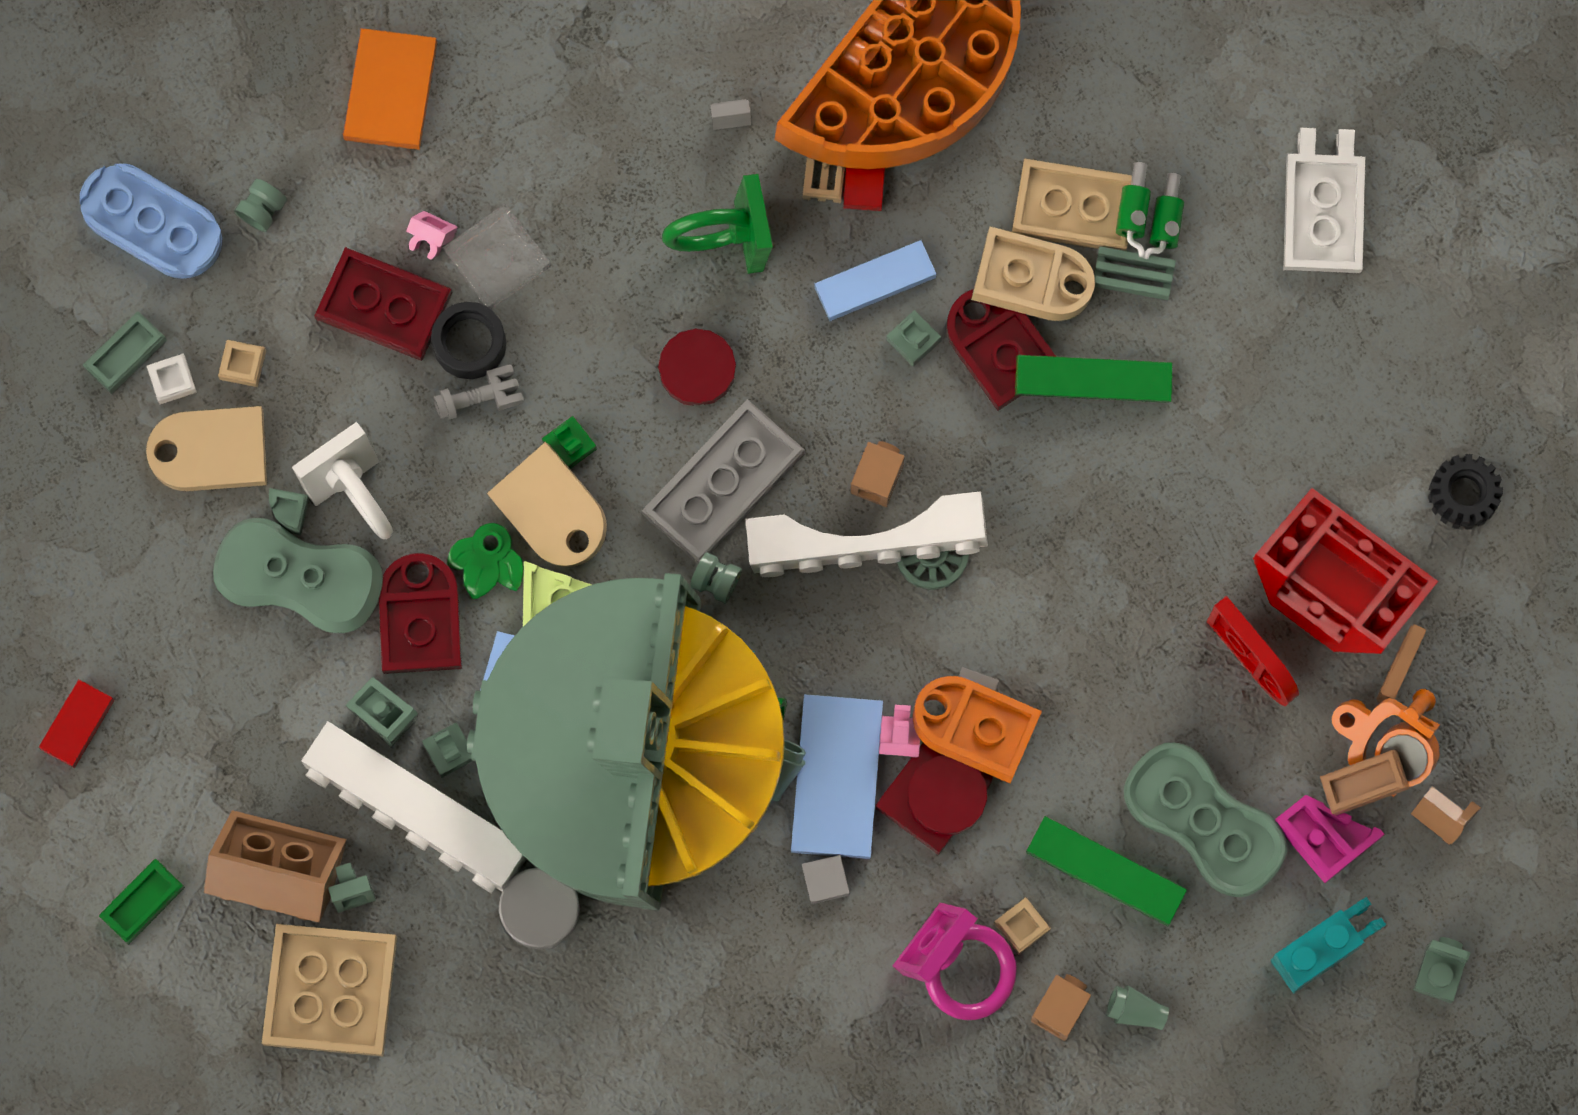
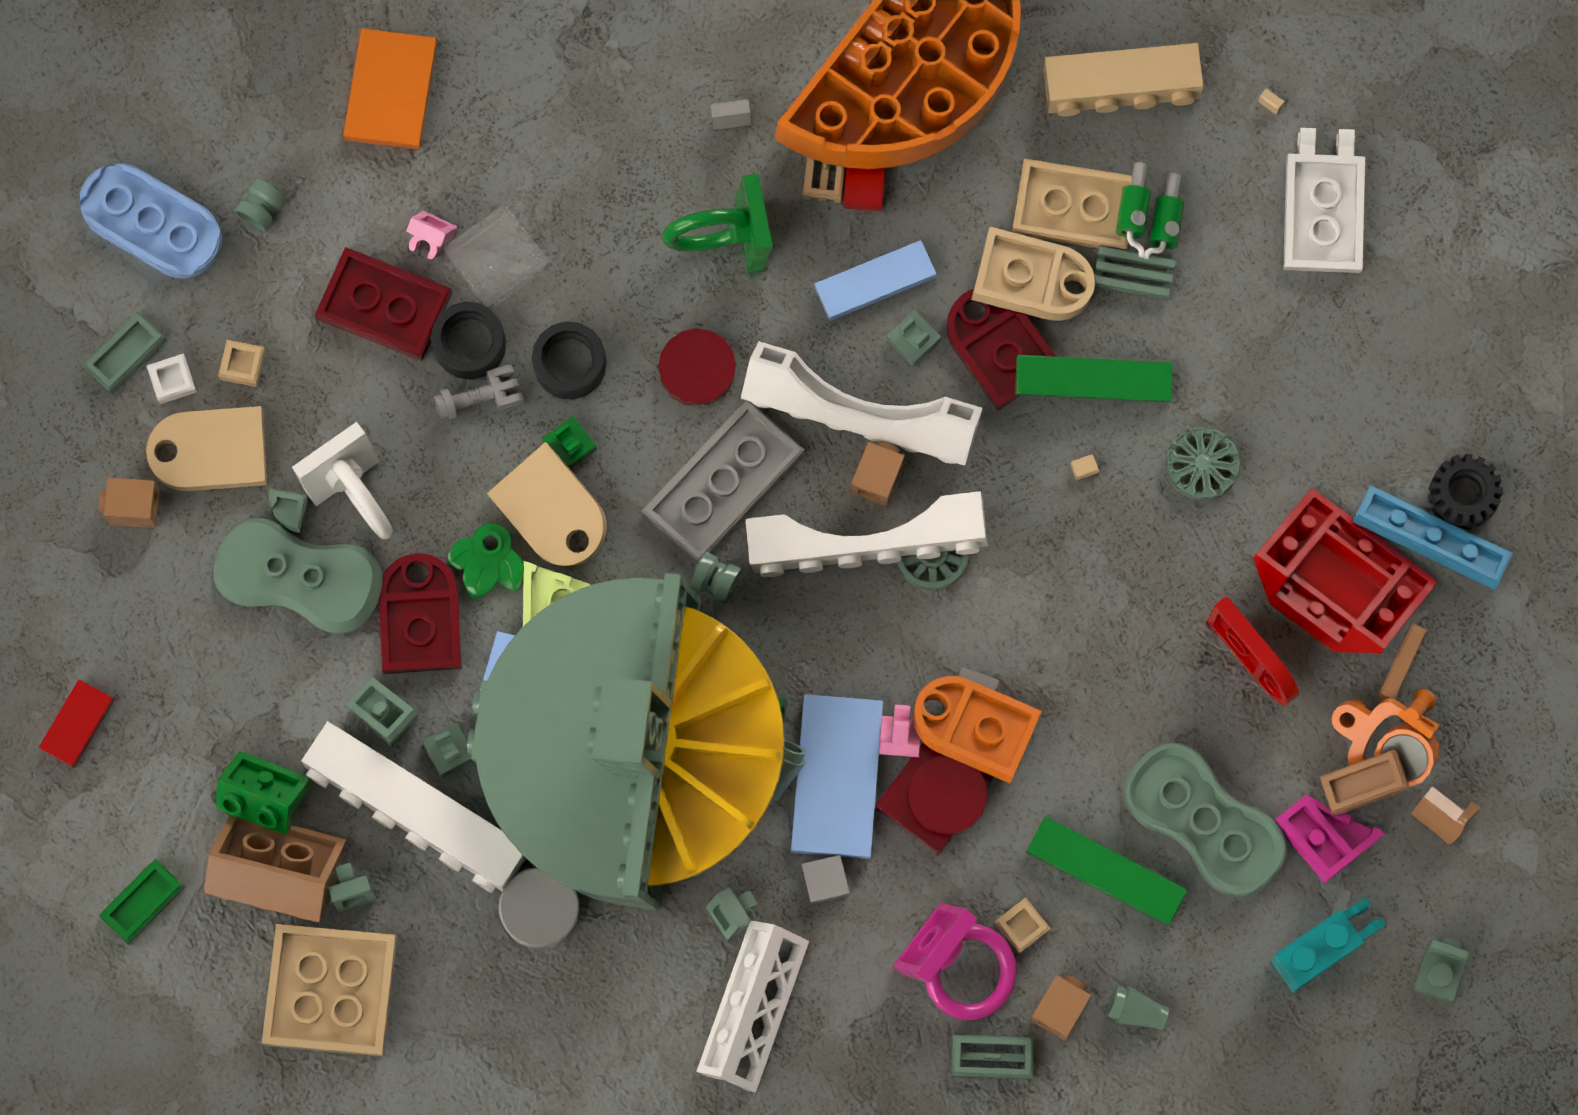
(130, 502): none -> medium nougat brick
(260, 792): none -> green bracket
(560, 332): none -> black tyre
(731, 912): none -> sand green tile
(746, 1001): none -> white fence
(936, 428): none -> white arch
(957, 1056): none -> sand green tile
(1084, 467): none -> tan piece
(1123, 79): none -> tan brick
(1202, 463): none -> sand green wheel
(1271, 101): none -> tan piece
(1432, 537): none -> dark azure tile

